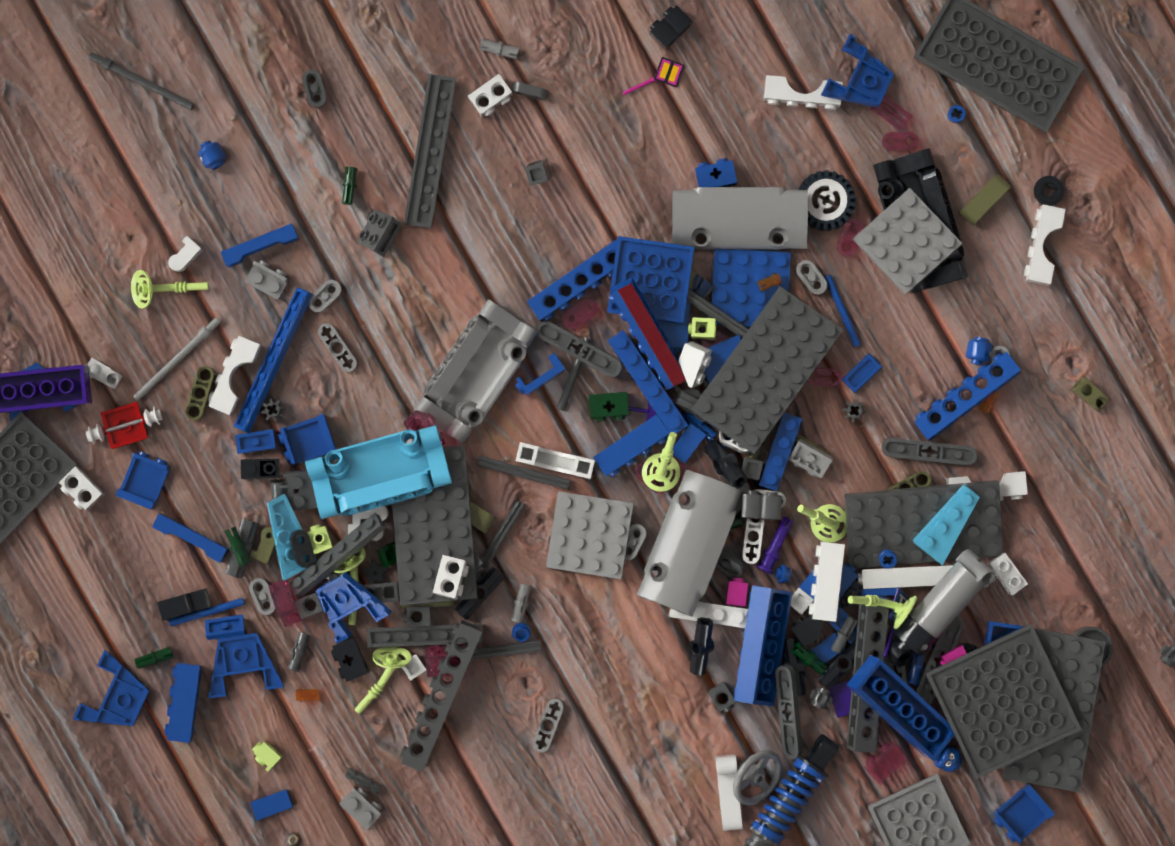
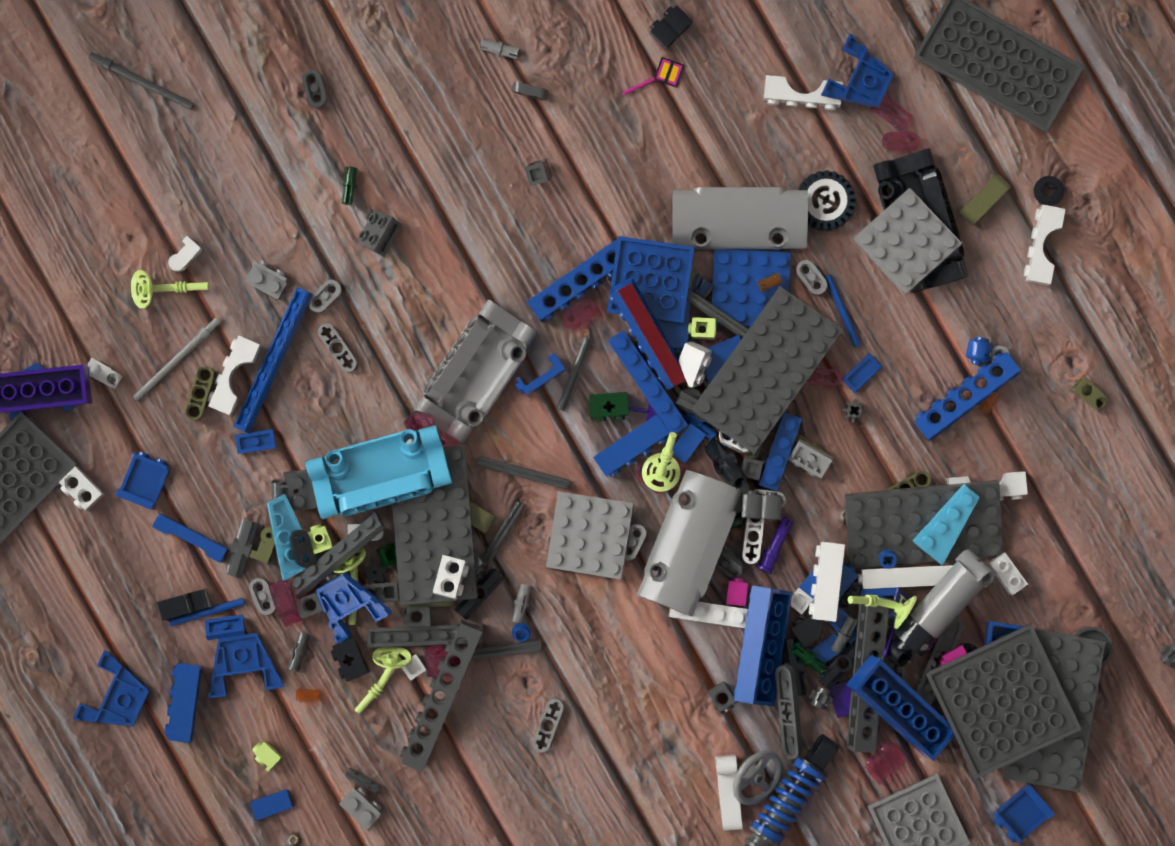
(124, 425): red plate -> none
(153, 658): dark green axle -> none
(212, 155): blue head -> none
(236, 254): blue piece -> none
(237, 546): dark green pin -> none
(260, 468): black slope -> none
(278, 408): dark grey gear -> none
(307, 440): blue panel -> none
(382, 511): white leg -> none
(430, 151): dark grey plate -> none
(487, 91): white brick -> none
(555, 460): white arch -> none
(562, 340): dark grey piece -> none
(701, 646): black piece -> none
(725, 179): blue brick -> none
(782, 574): blue plate -> none
(822, 517): yellowish green dish -> none
(847, 237): clear pink plate -> none
(915, 669): blue axle -> none
(947, 452): dark grey piece -> none
(949, 759): blue head -> none
(957, 108): blue bush -> none

